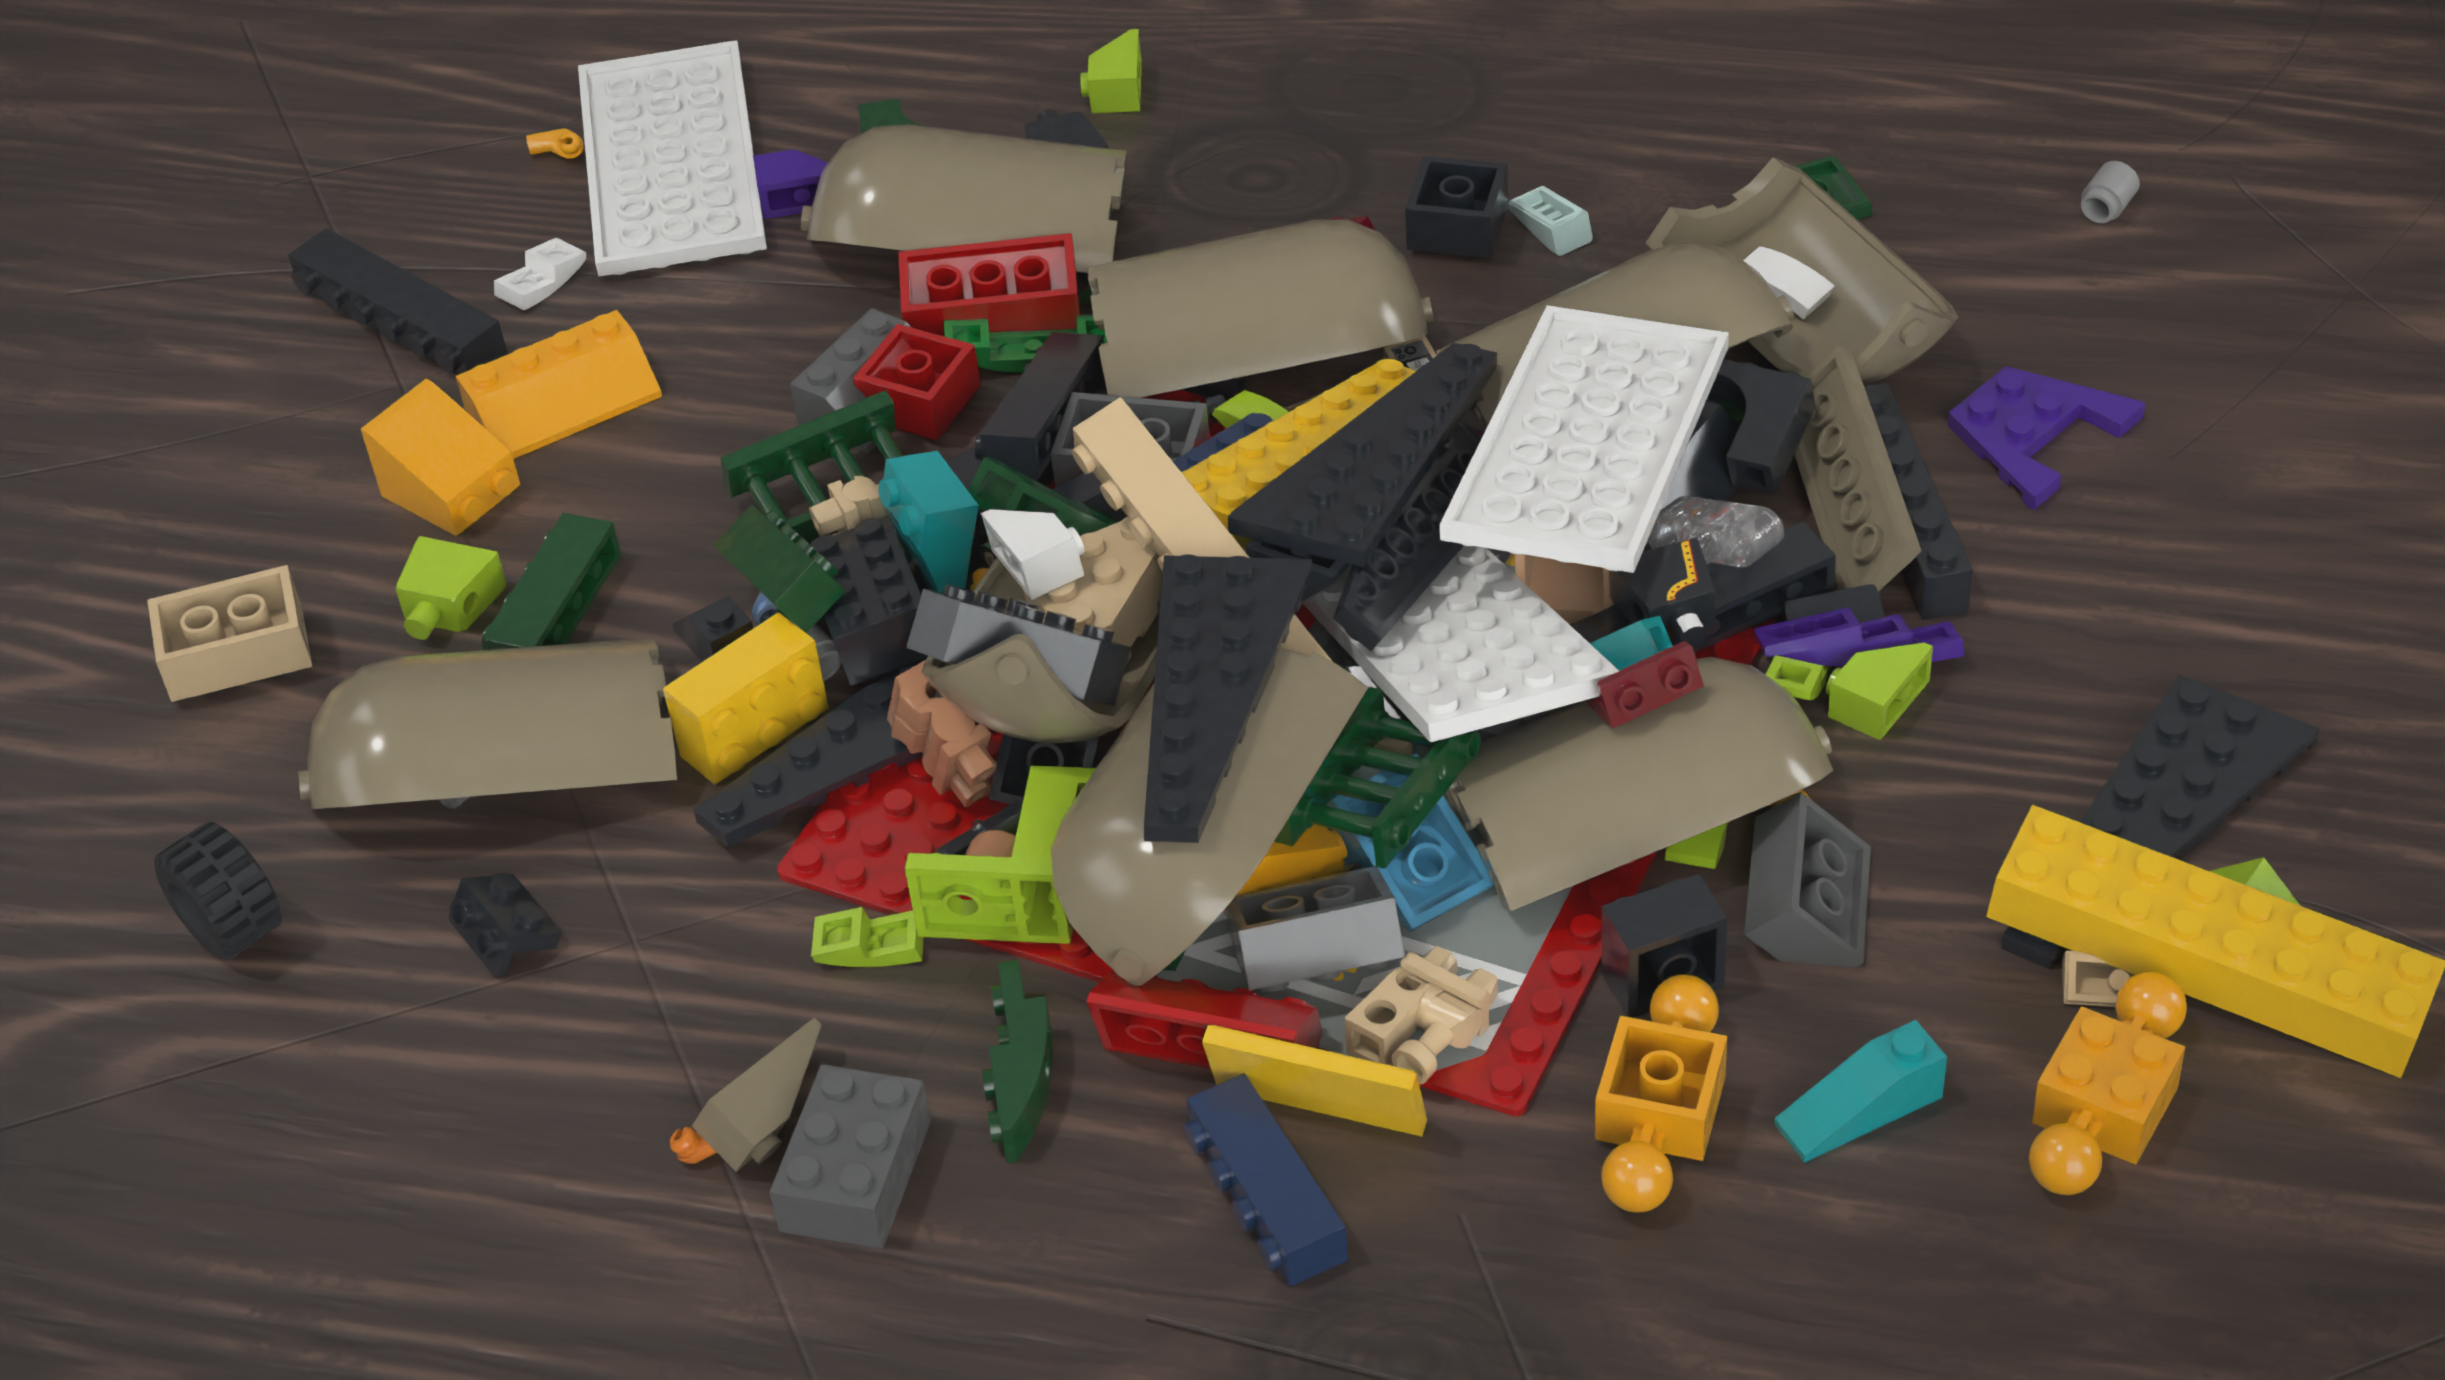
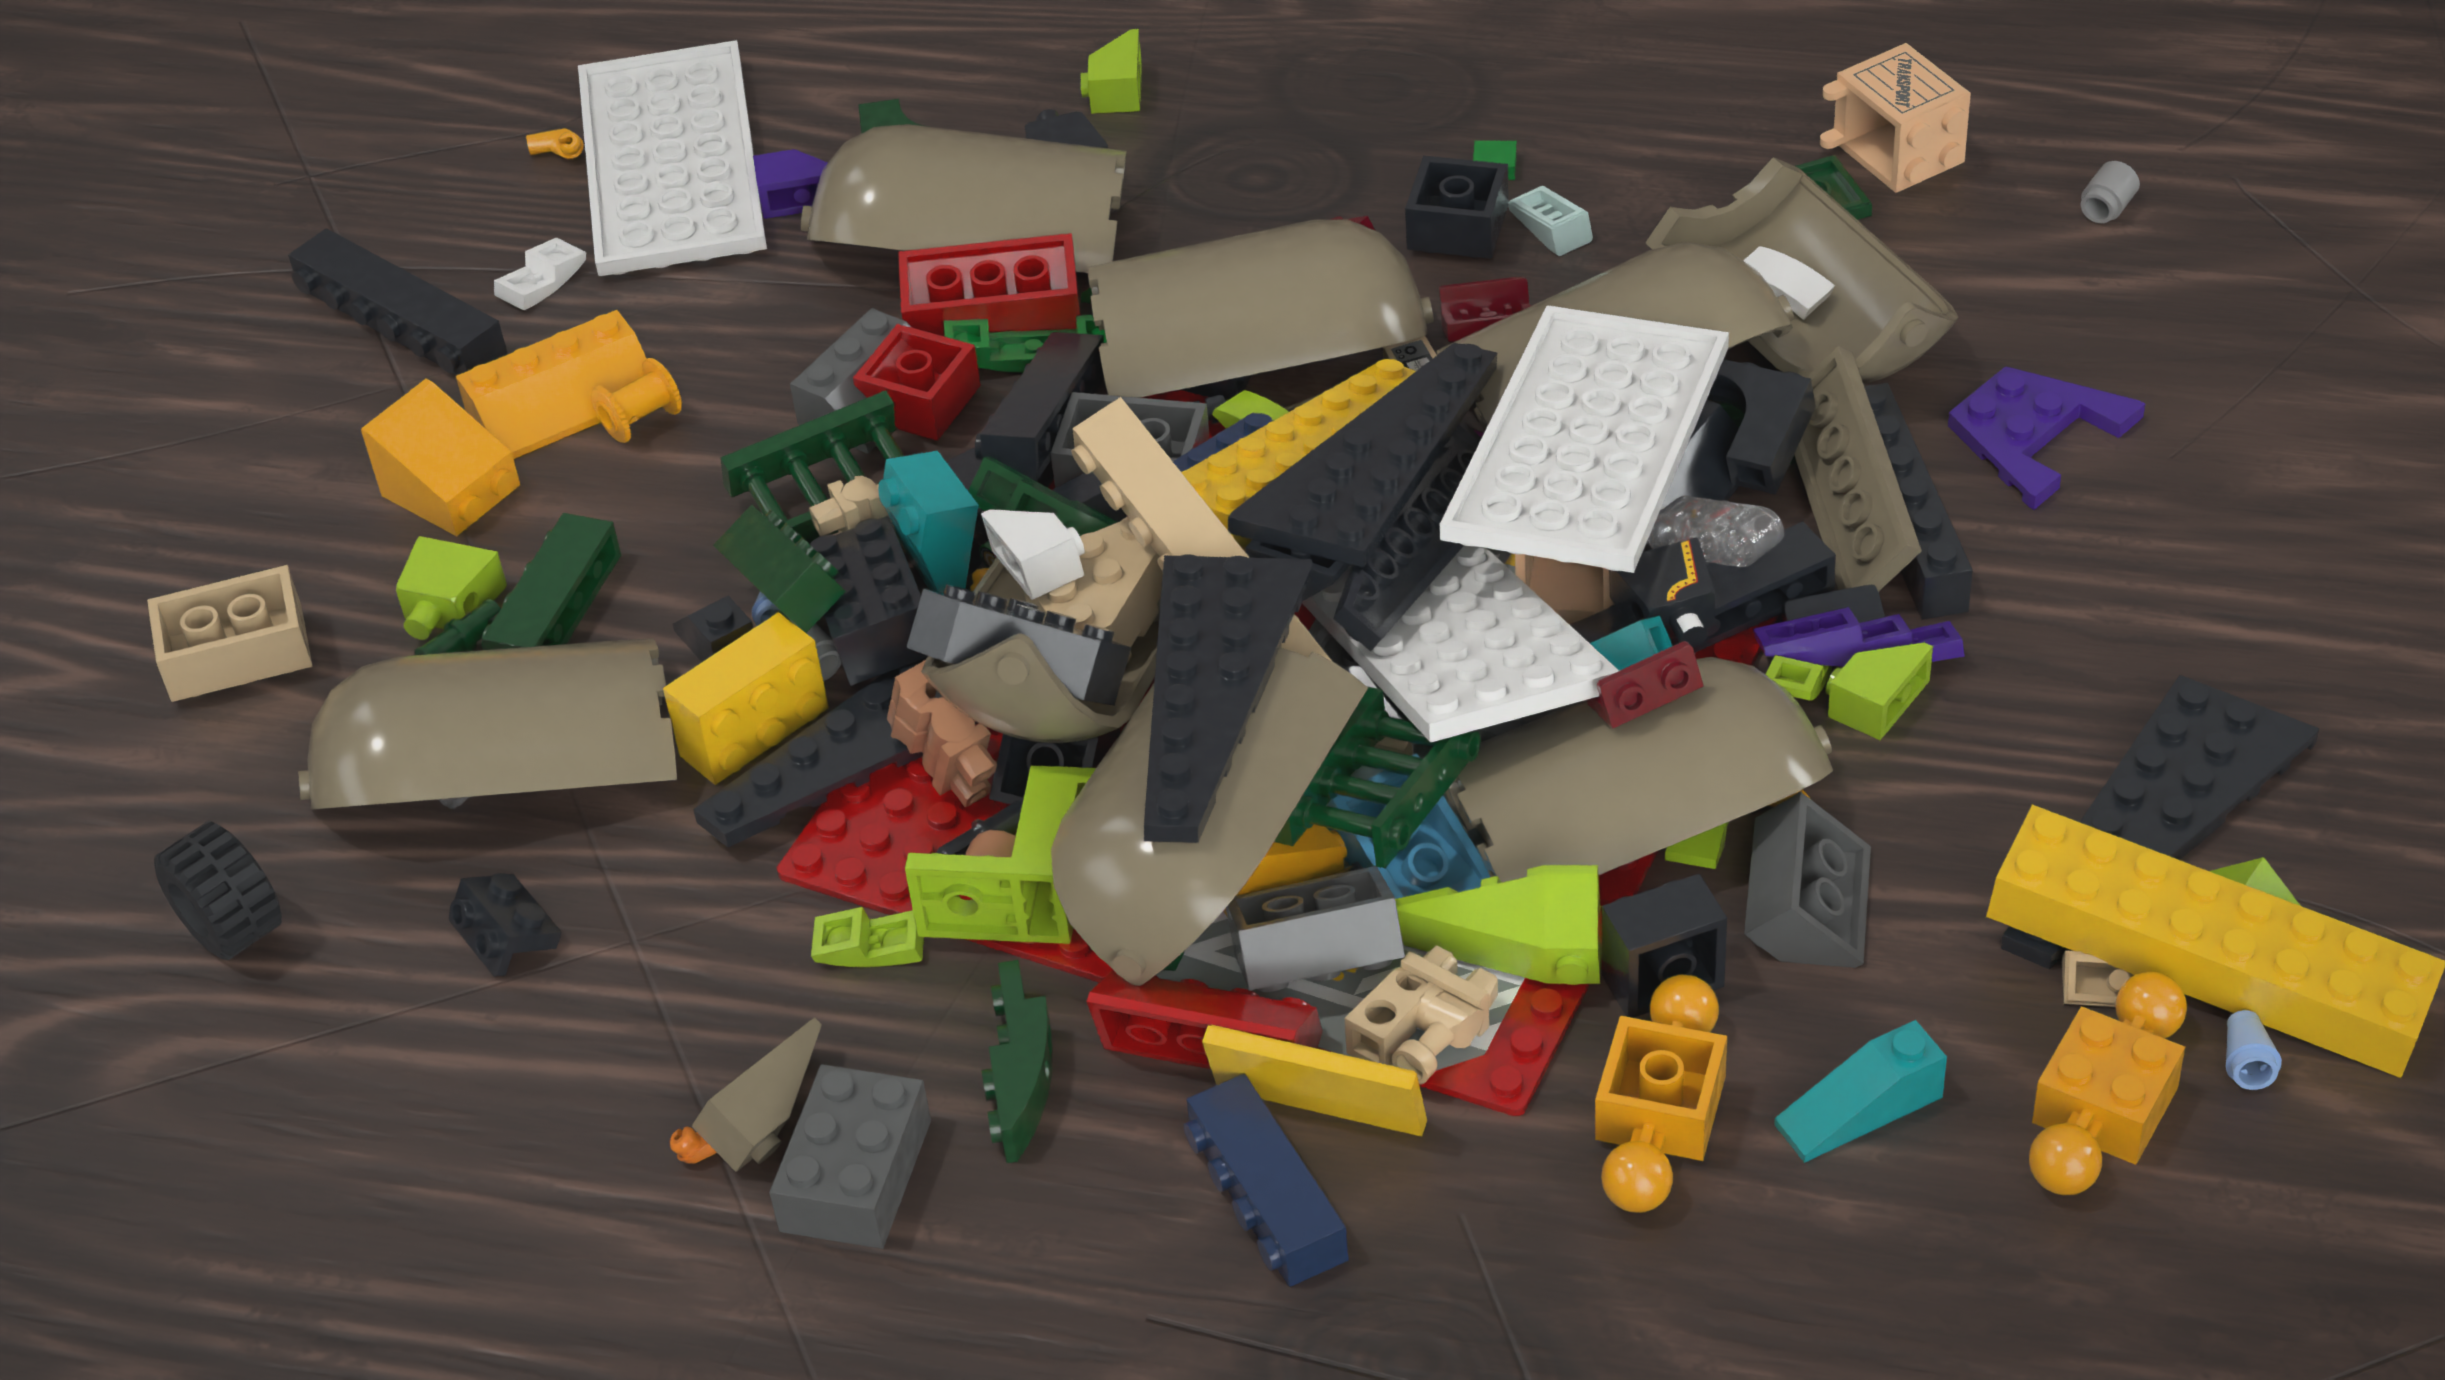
(463, 633): none -> dark green pin
(636, 400): none -> light orange hose
(1480, 304): none -> dark red bracket
(1497, 152): none -> green tile
(1526, 927): none -> lime wedge
(1899, 117): none -> light nougat container
(2250, 1052): none -> light blue cone

